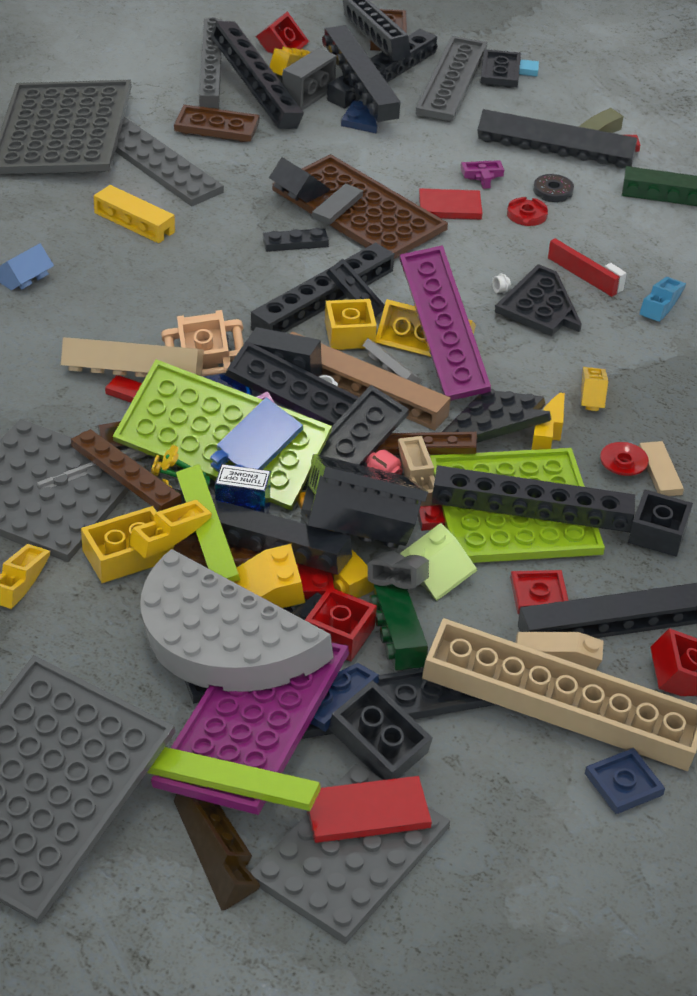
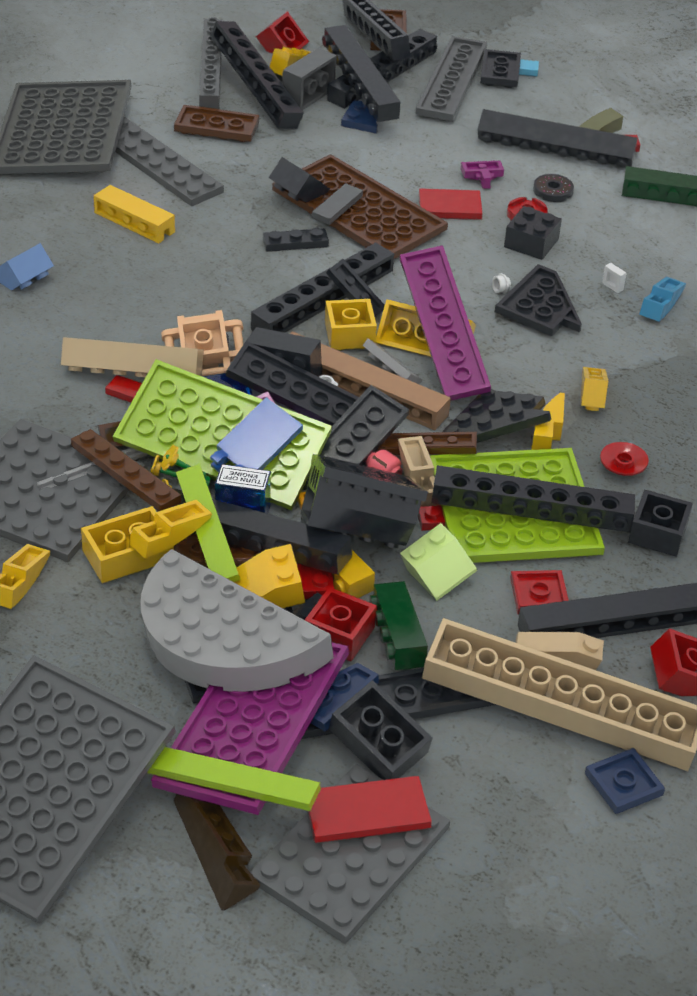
(398, 570): dark grey brick -> none
(532, 232): none -> black brick
(583, 267): red tile -> none
(662, 469): tan tile -> none

